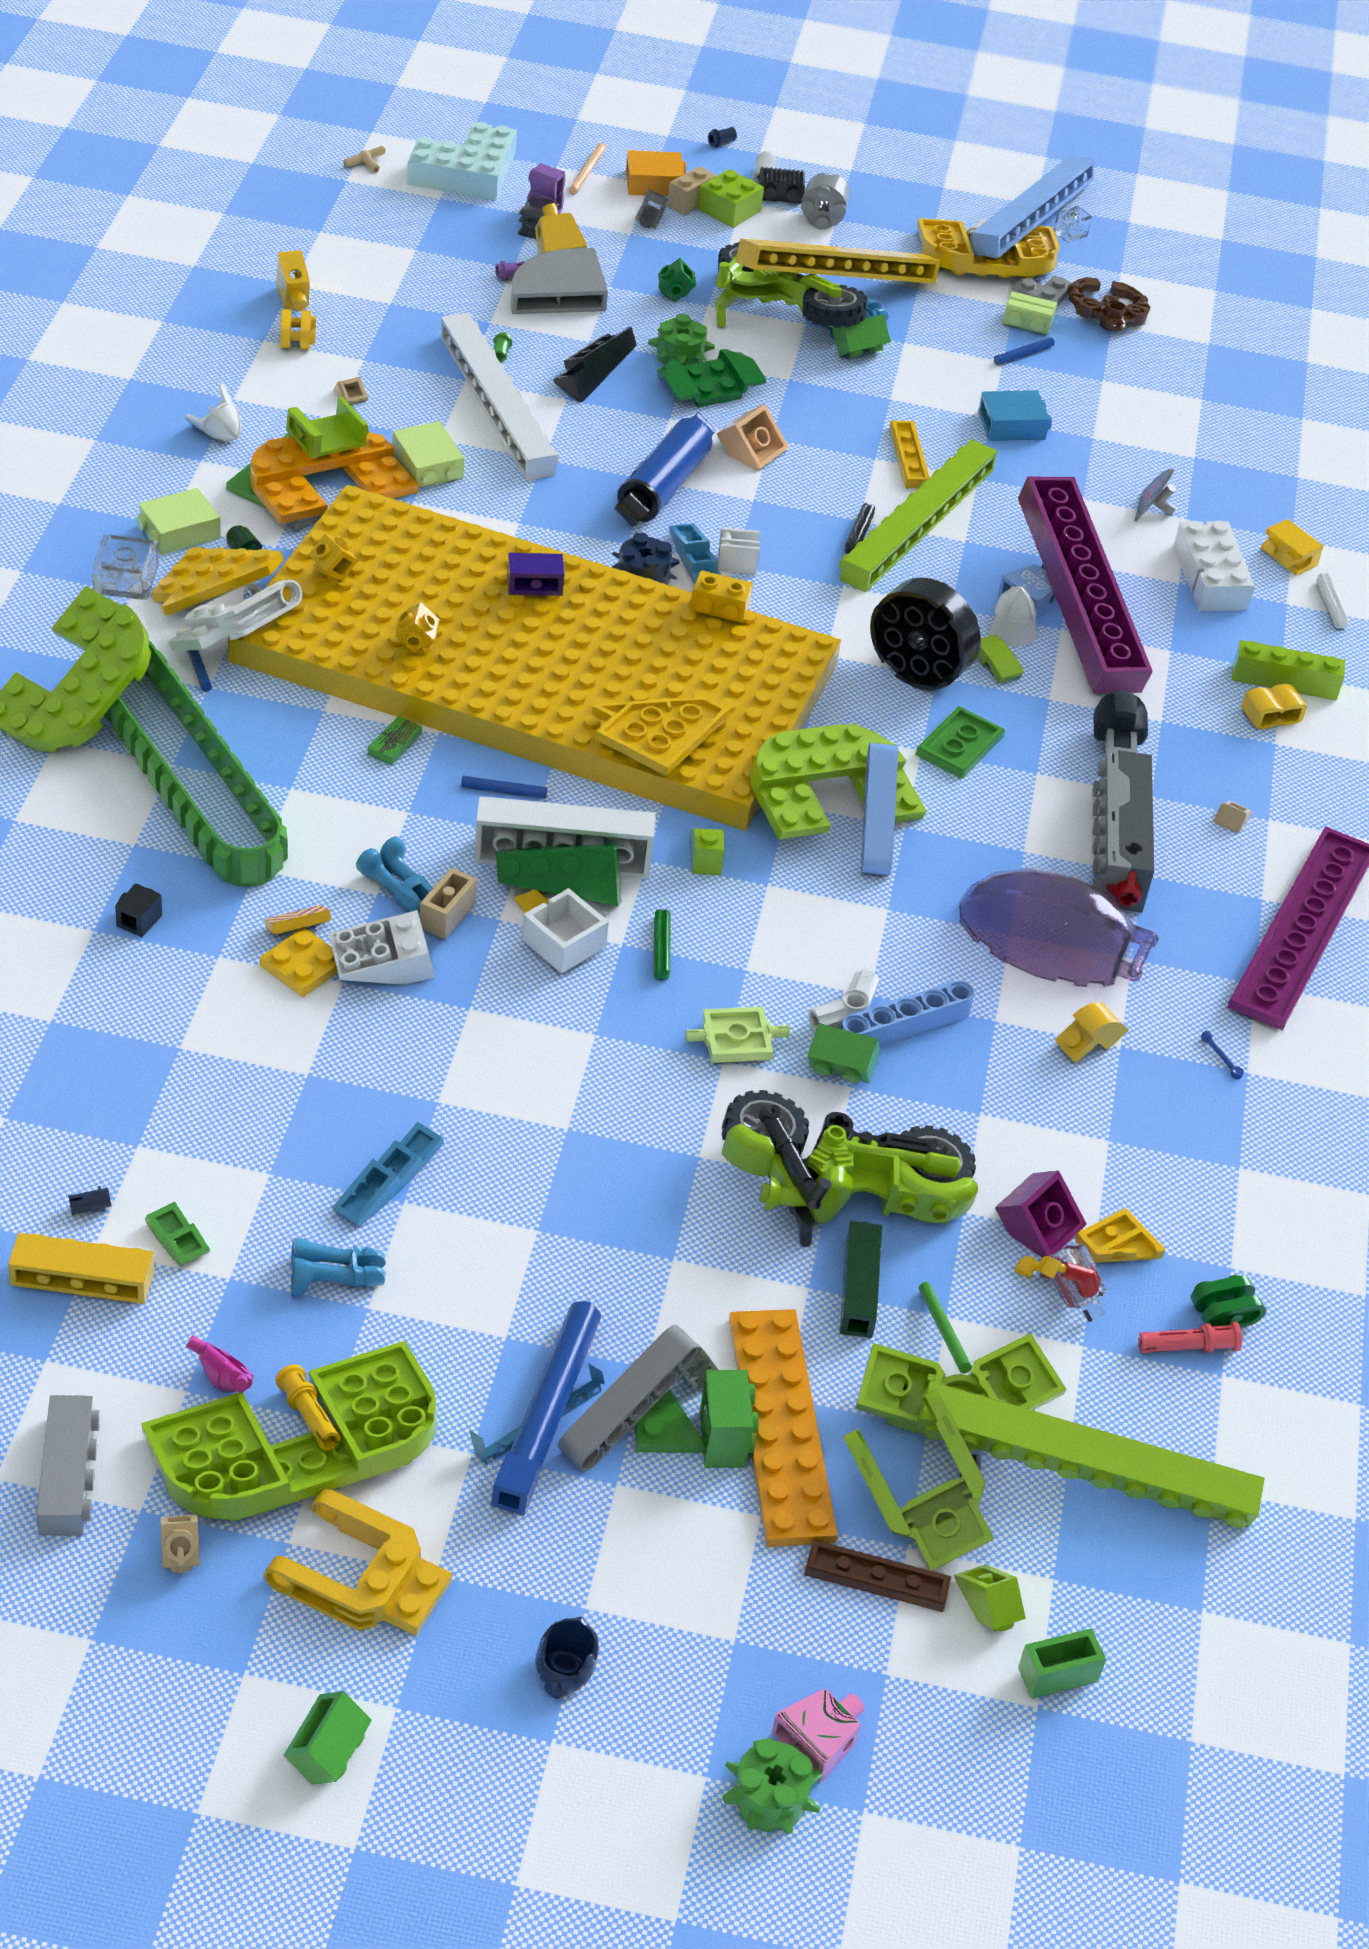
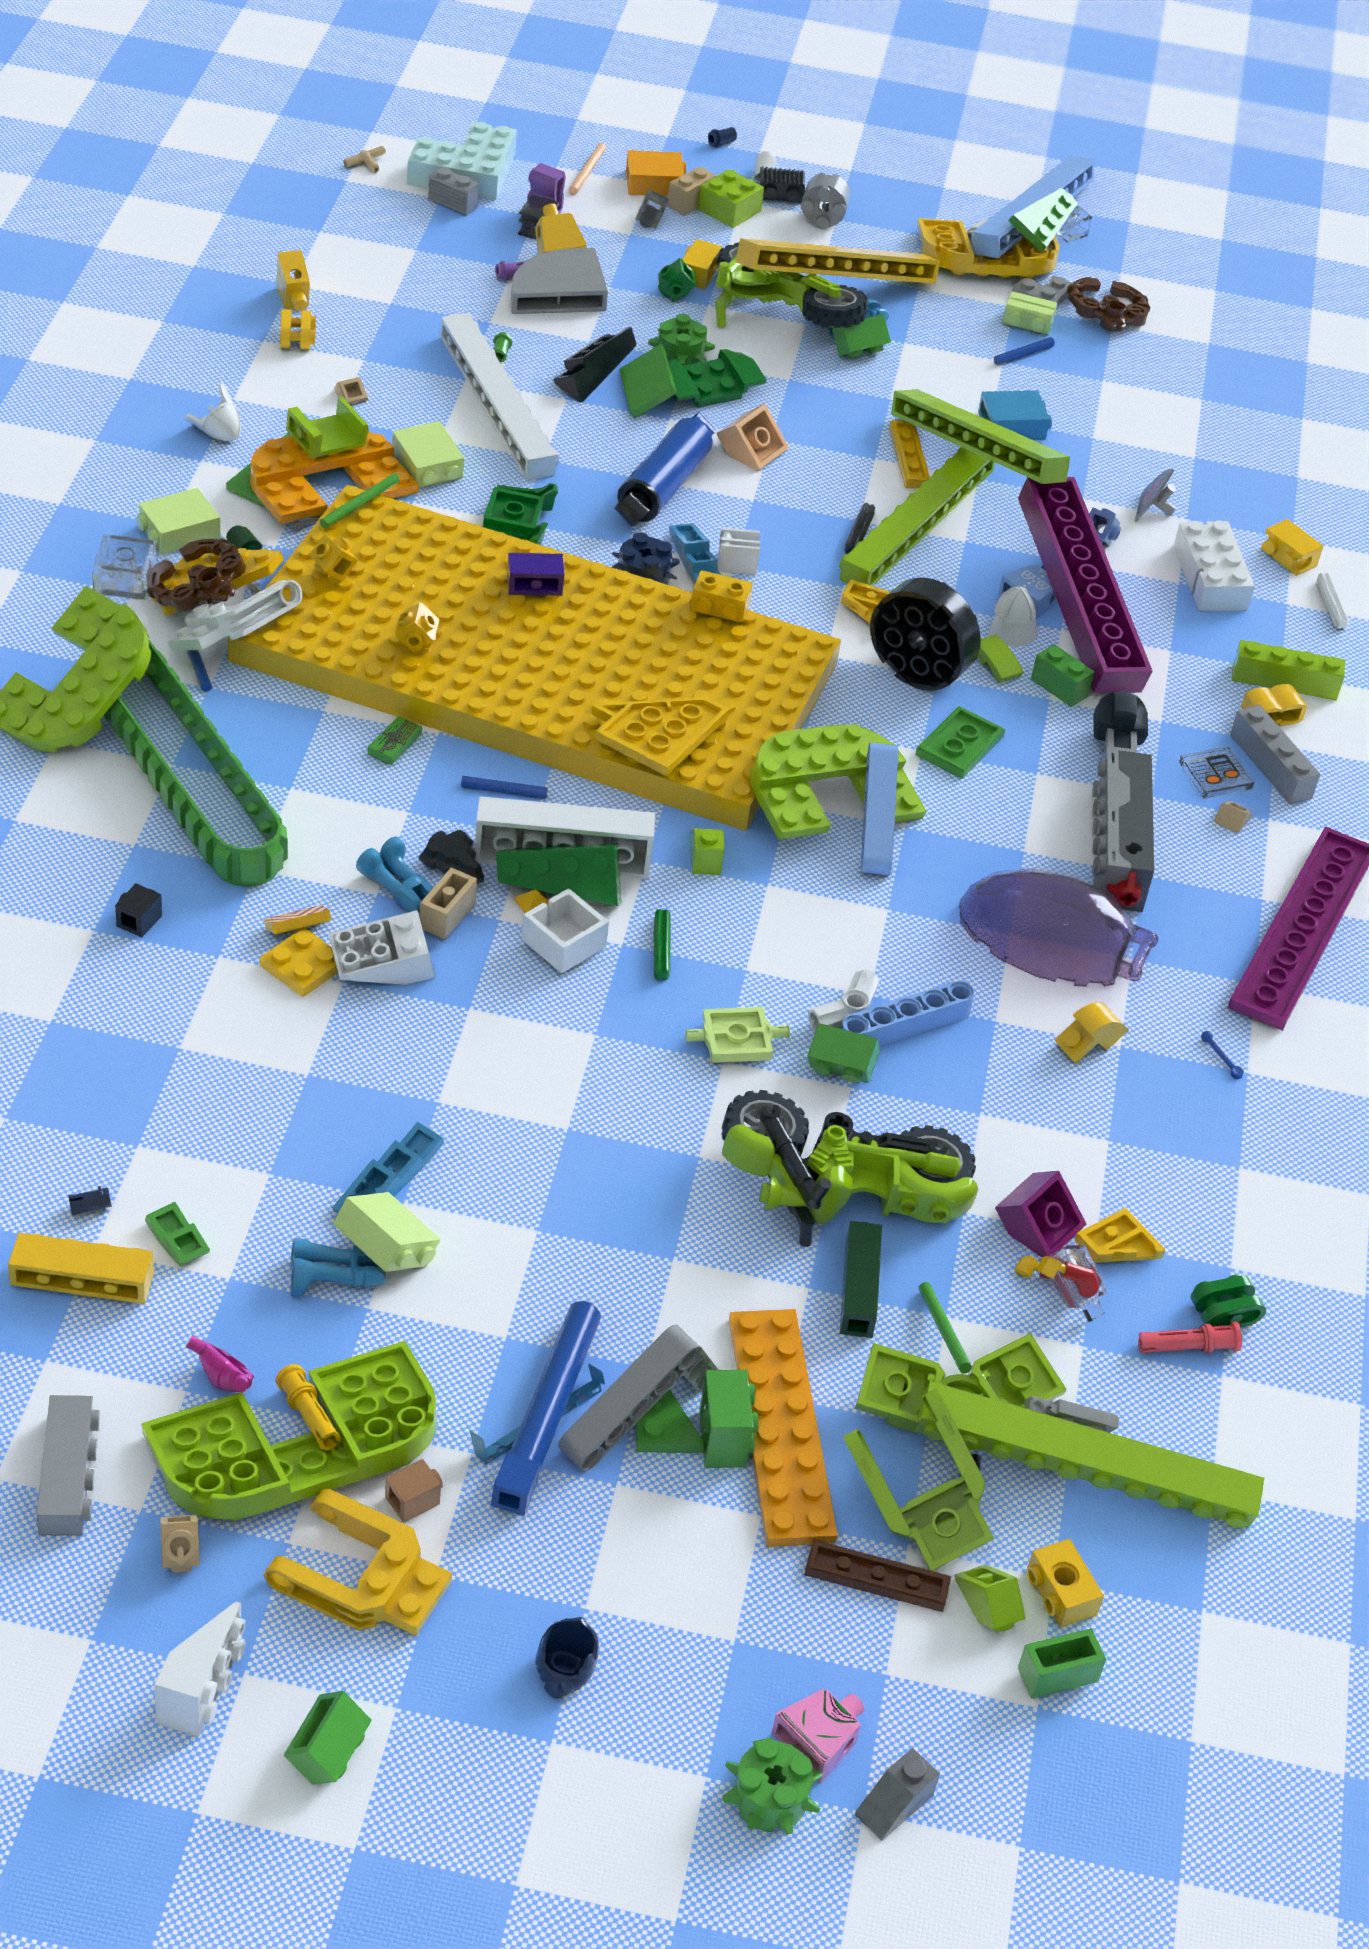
(199, 1672): none -> white slope
(205, 582): none -> reddish brown piece
(359, 500): none -> bright green bar
(387, 1231): none -> yellowish green brick
(413, 1490): none -> medium nougat brick
(452, 851): none -> black rock
(453, 190): none -> light grey brick
(518, 511): none -> green piece
(647, 381): none -> bright green tile
(703, 260): none -> yellow brick
(862, 598): none -> yellow wing
(898, 1794): none -> flat silver slope
(981, 436): none -> lime brick
(1044, 218): none -> wing
(1062, 675): none -> bright green brick
(1062, 1564): none -> yellow brick
(1075, 1413): none -> light grey hinge
(1105, 518): none -> medium blue brick
(1216, 772): none -> clear tile
(1275, 754): none -> light grey brick

